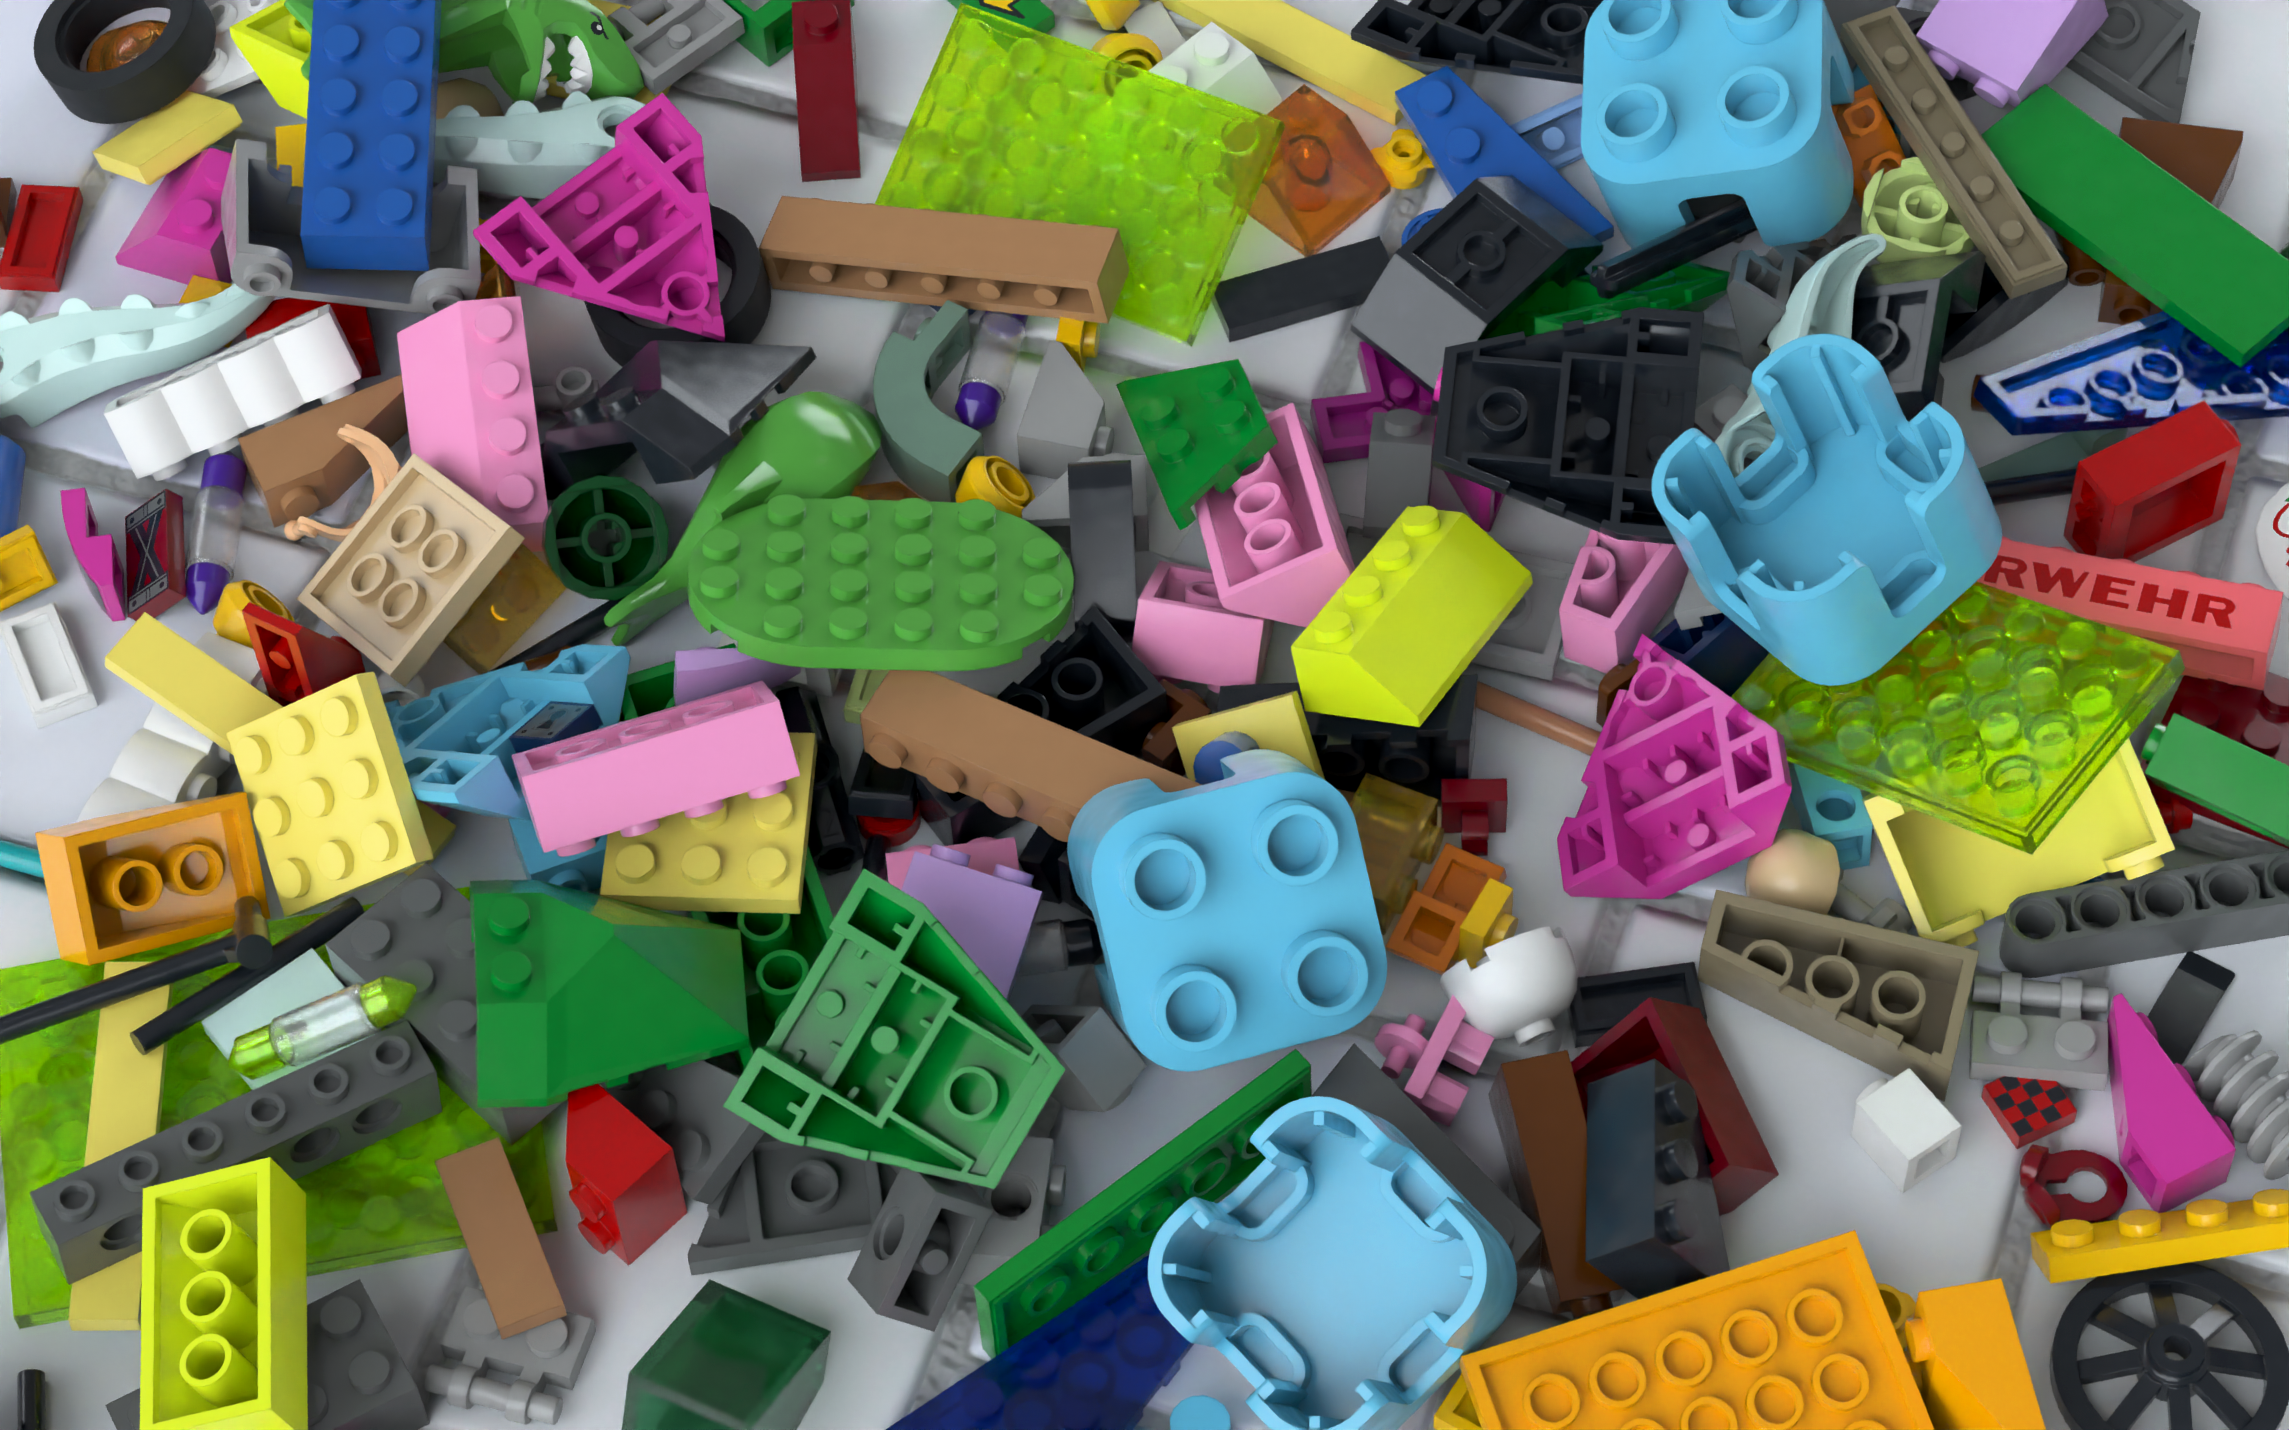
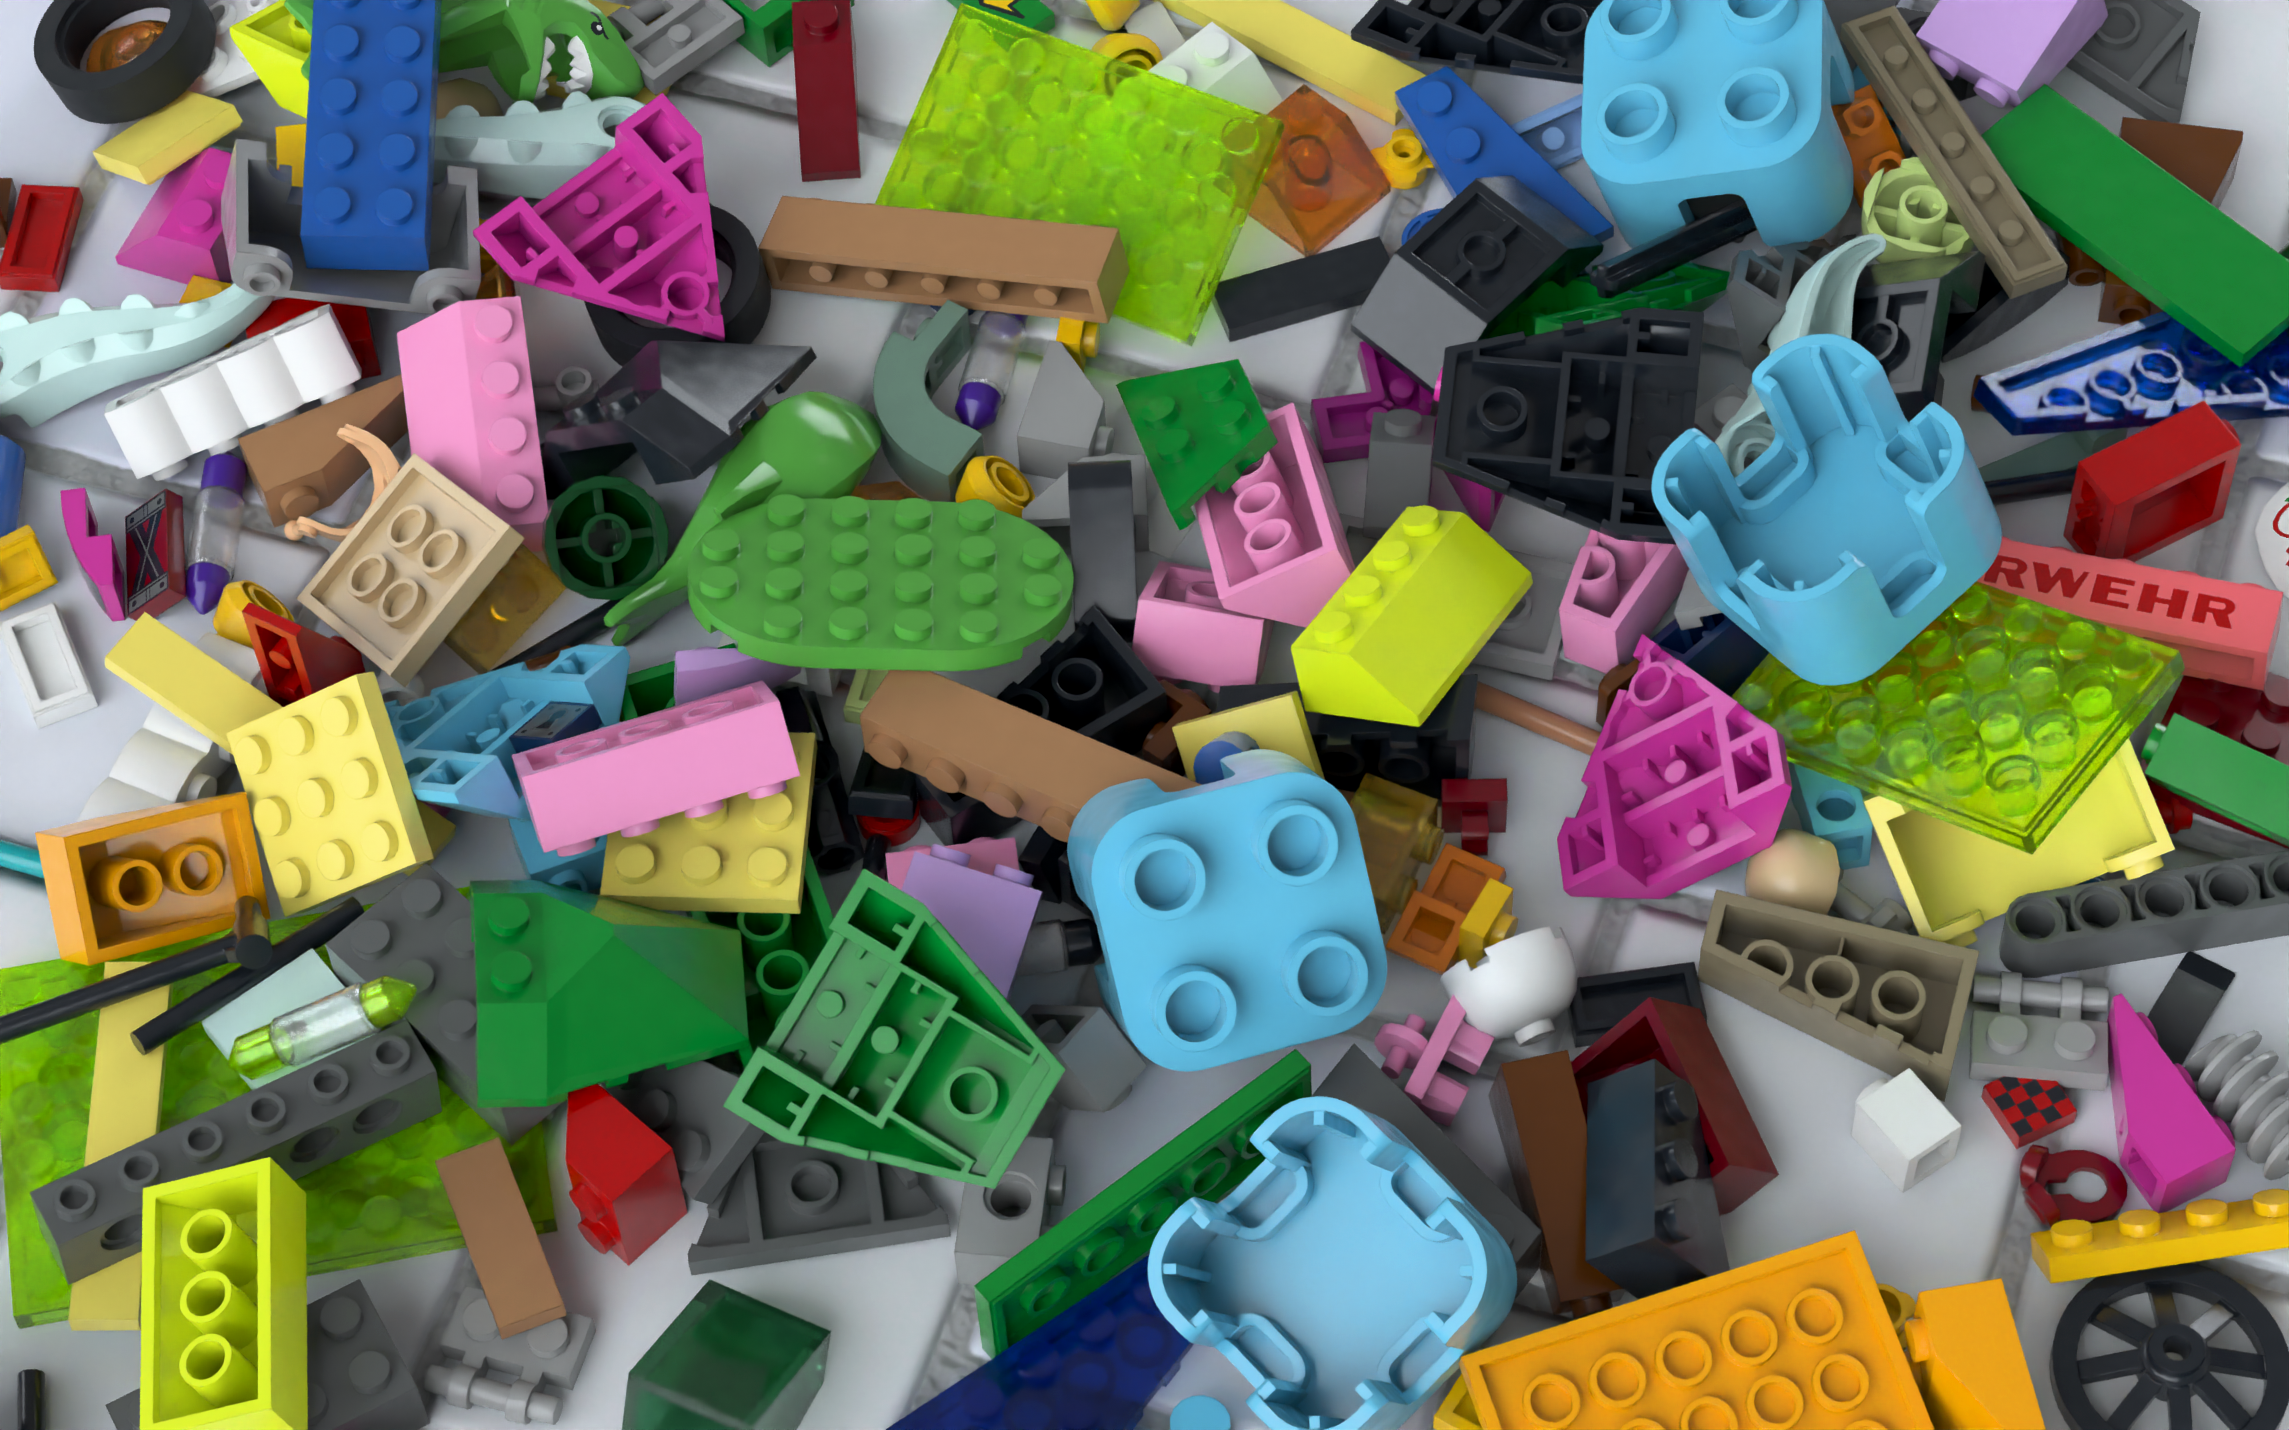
(919, 1247): dark grey brick -> none

